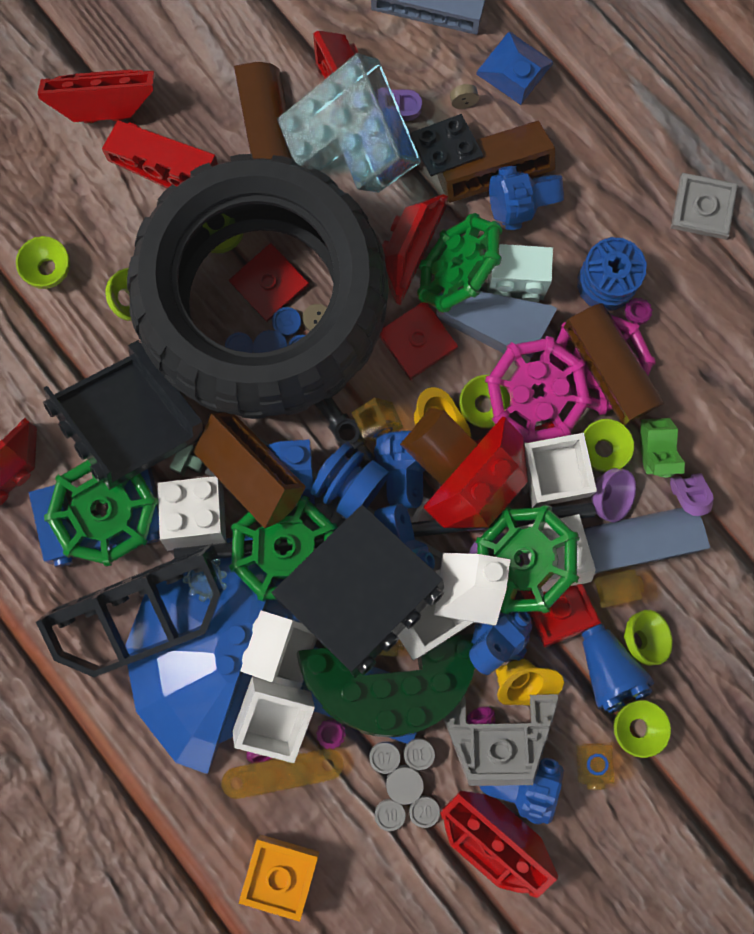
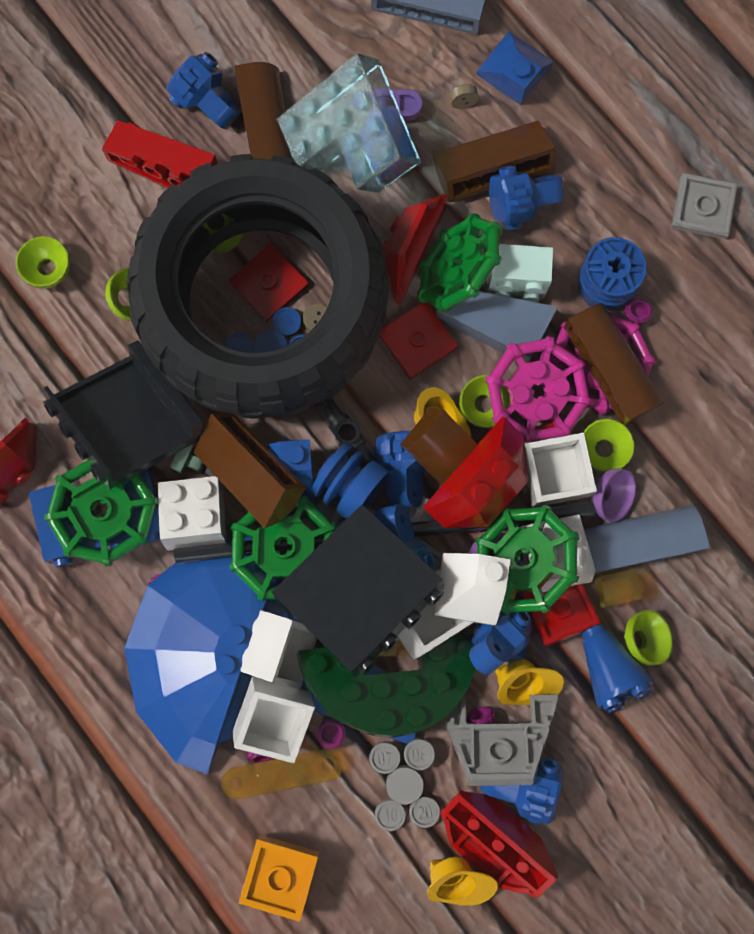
(97, 94): red wedge -> none
(117, 594): black plate -> none
(199, 85): none -> blue piece
(199, 583): clear light blue piece -> none
(332, 51): red slope -> none
(377, 418): clear yellow brick -> none
(446, 145): black hinge -> none
(458, 884): none -> yellow piece
(595, 765): clear yellow brick -> none
(657, 730): lime piece -> none
(659, 448): bright green brick -> none
(693, 494): medium lavender plate -> none

